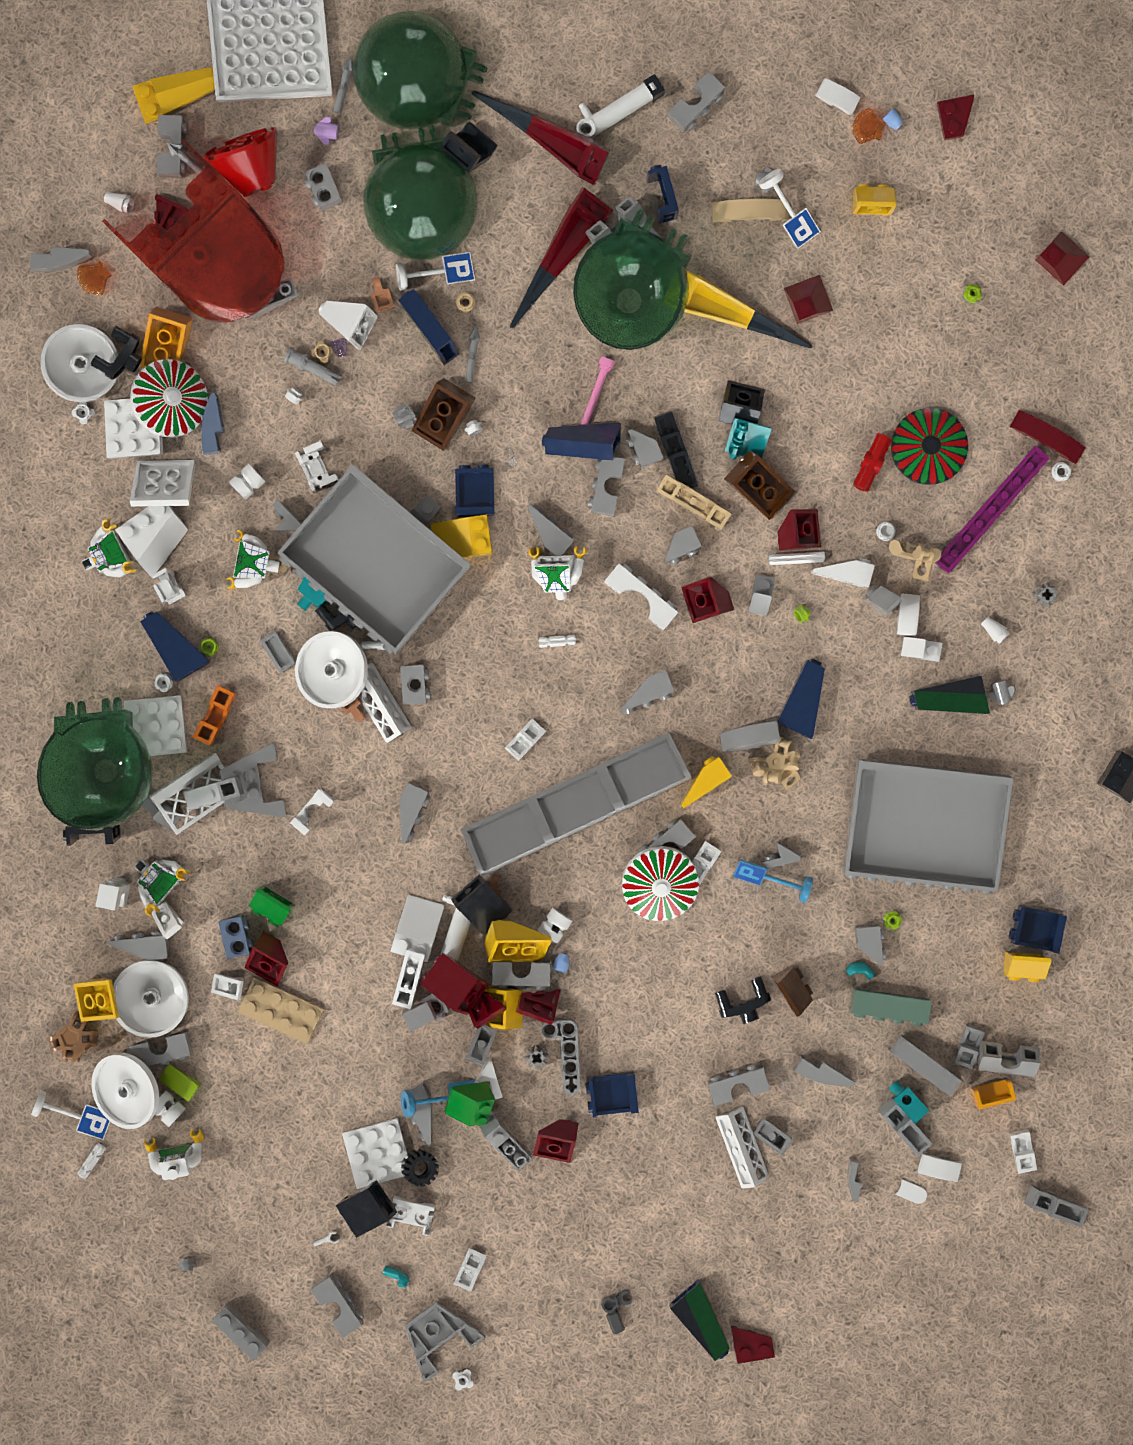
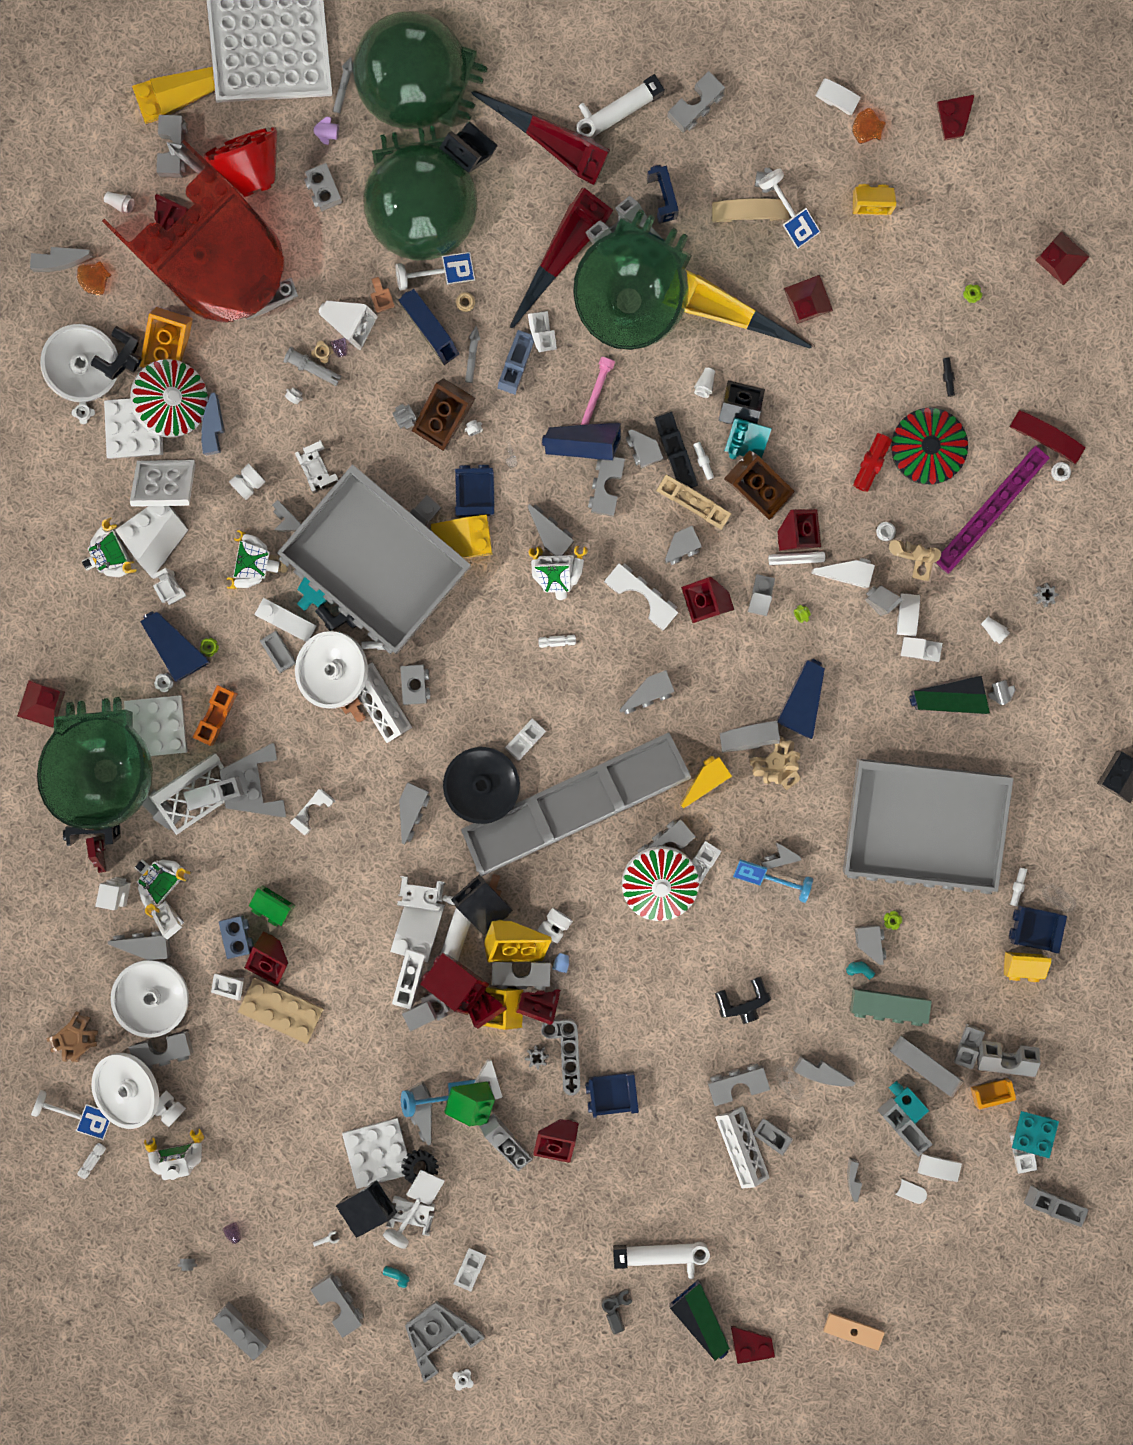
(41, 703): none -> dark red slope
(95, 849): none -> dark red wing
(96, 999): yellow slope -> none
(179, 1082): lime slope -> none
(232, 1233): none -> clear purple hose
(285, 620): none -> white slope
(420, 895): none -> white piece
(423, 1190): none -> white piece
(481, 785): none -> black dish
(481, 1045): light grey slope -> none
(516, 362): none -> sand blue slope
(541, 333): none -> white slope
(660, 1255): none -> white piece
(703, 460): none -> white bar
(705, 383): none -> white cone
(793, 989): reddish brown slope -> none
(865, 1334): none -> light nougat tile
(893, 119): light blue hose -> none
(948, 377): none -> black bar
(1018, 887): none -> white bar
(1035, 1134): none -> teal hinge

